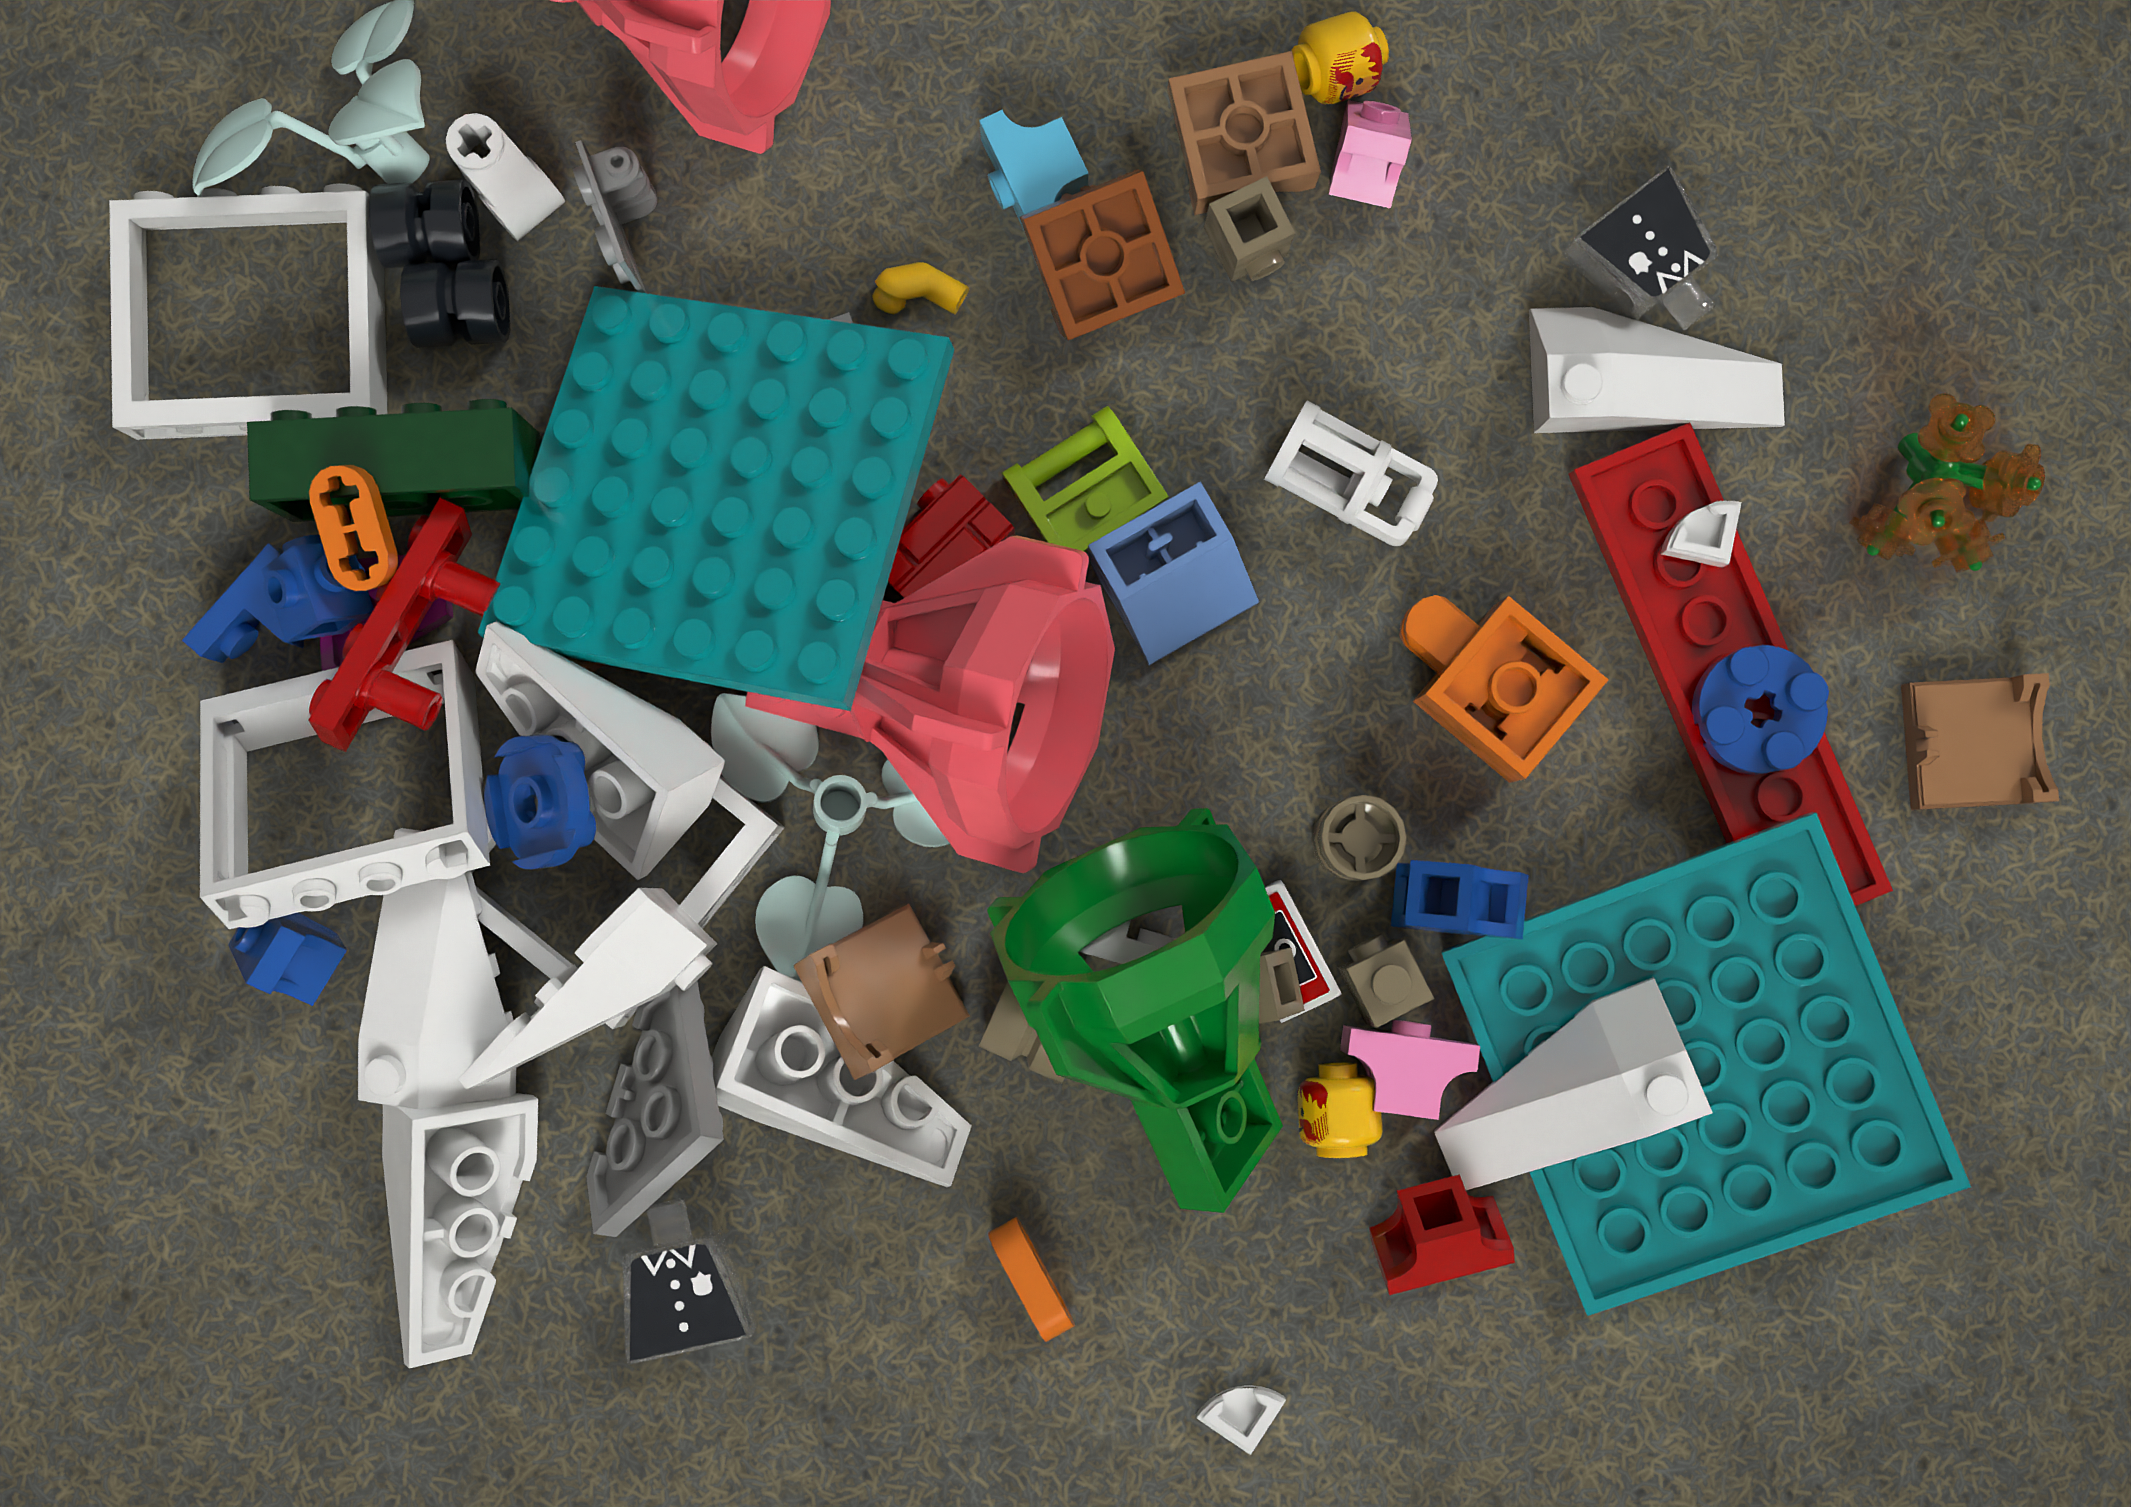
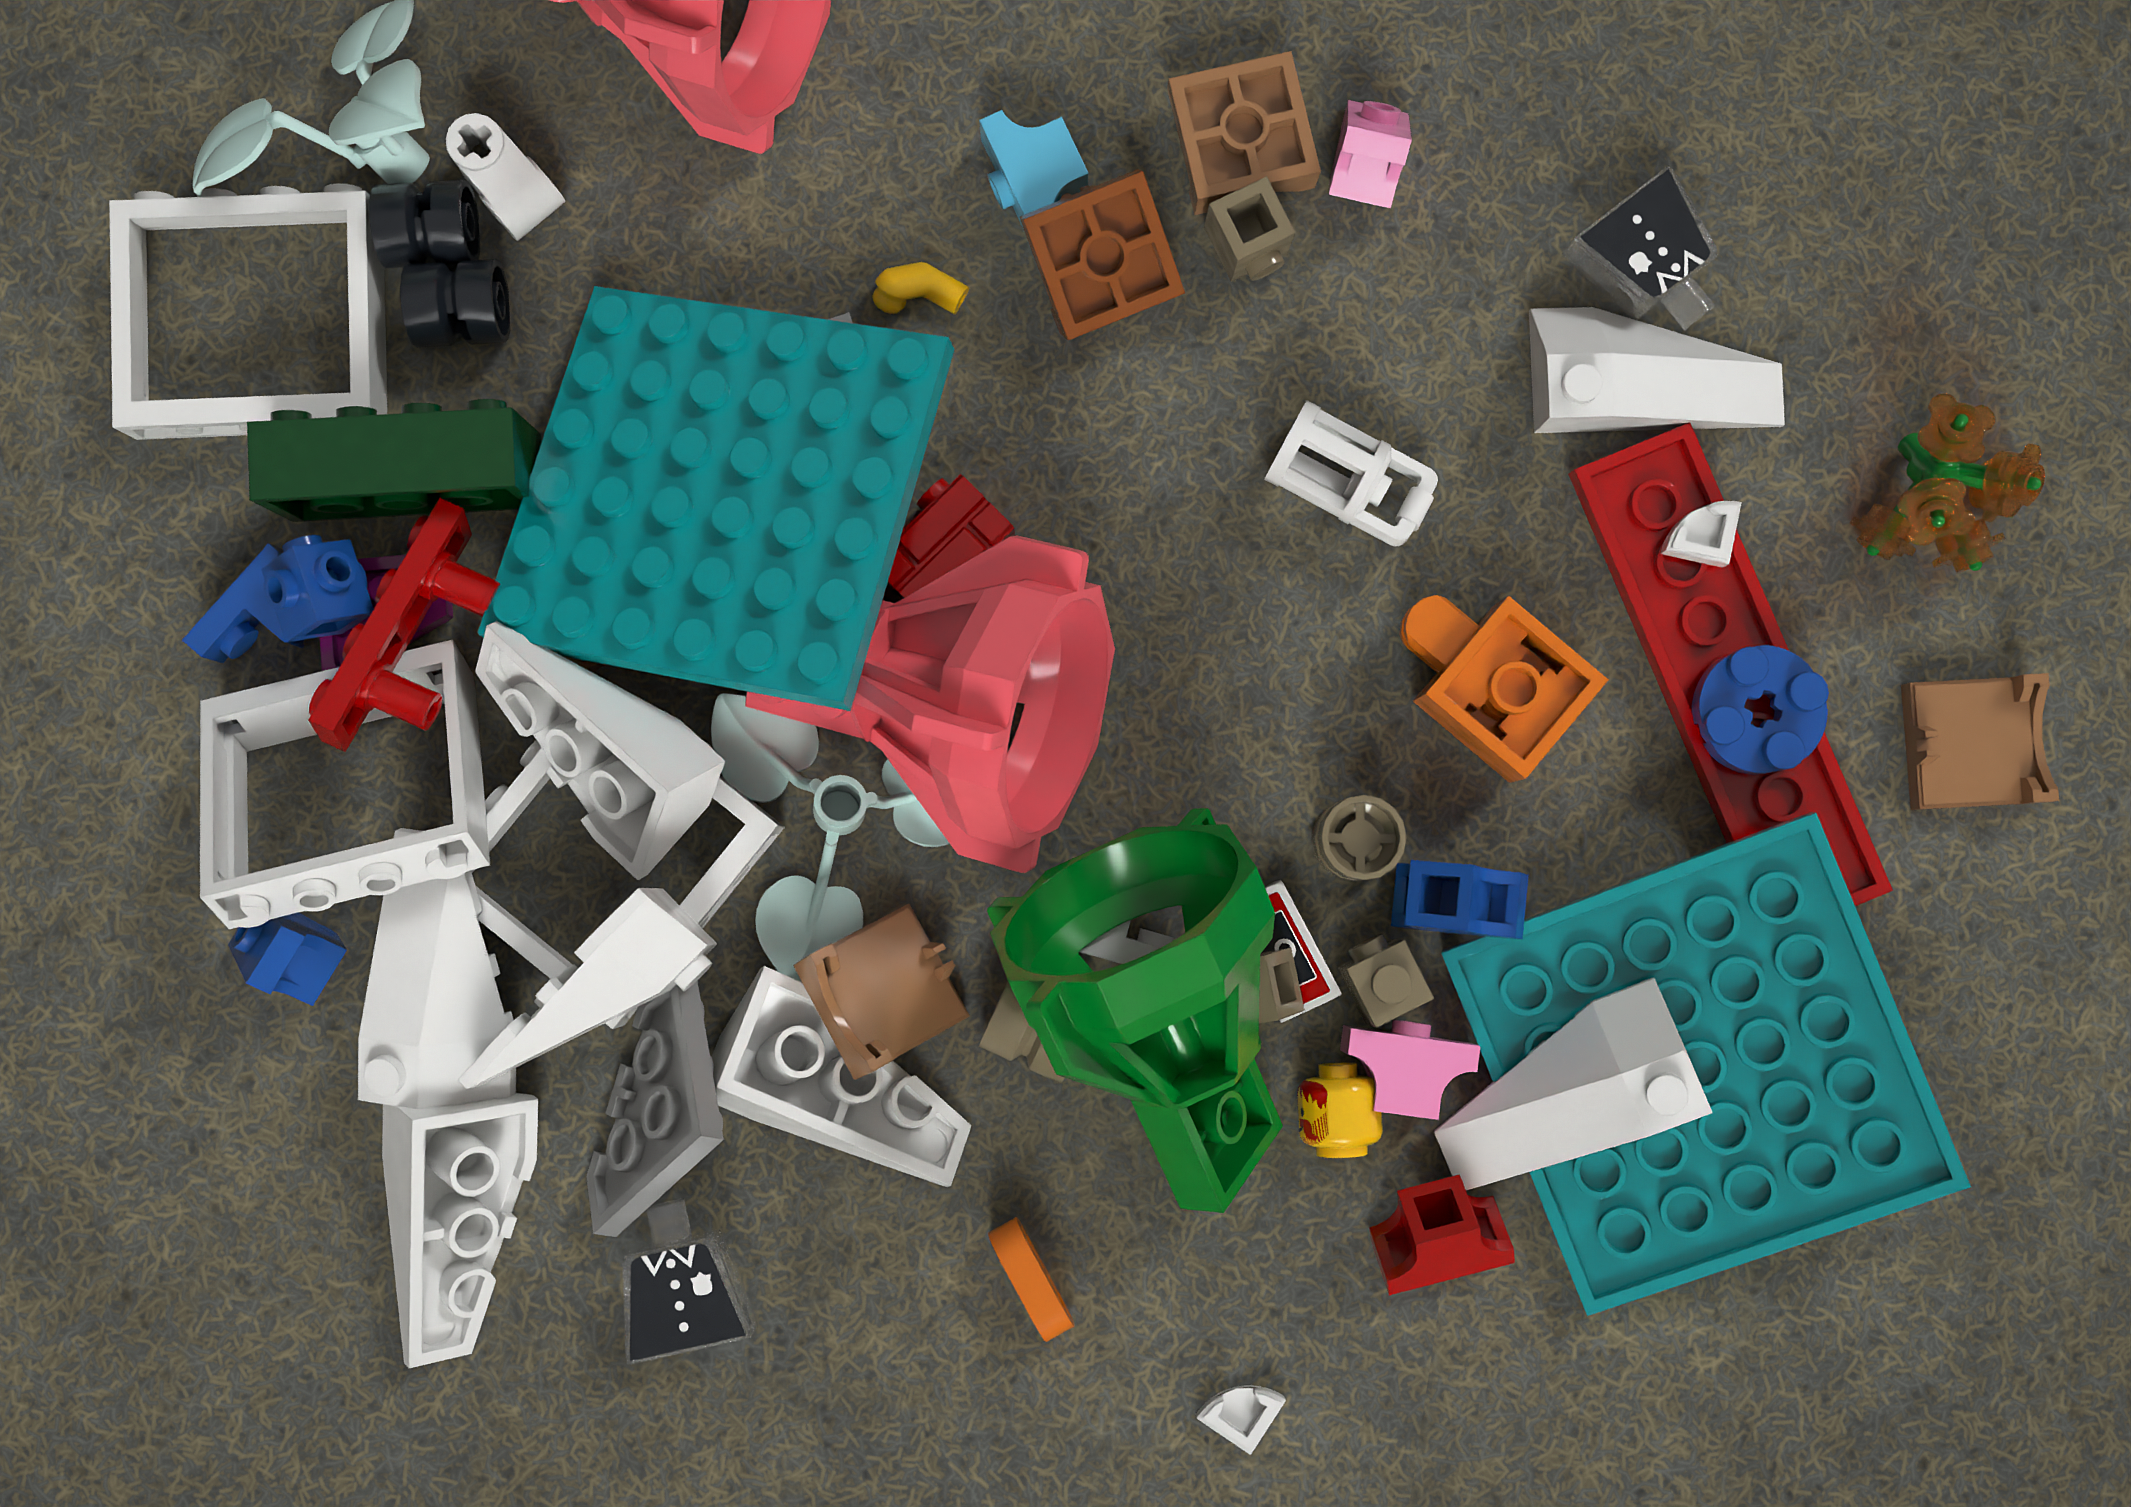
(338, 532): orange beam -> none
(555, 775): blue plate -> none
(618, 194): light grey hinge -> none
(1096, 502): lime plate -> none
(1173, 573): medium blue slope -> none
(1340, 58): yellow head -> none

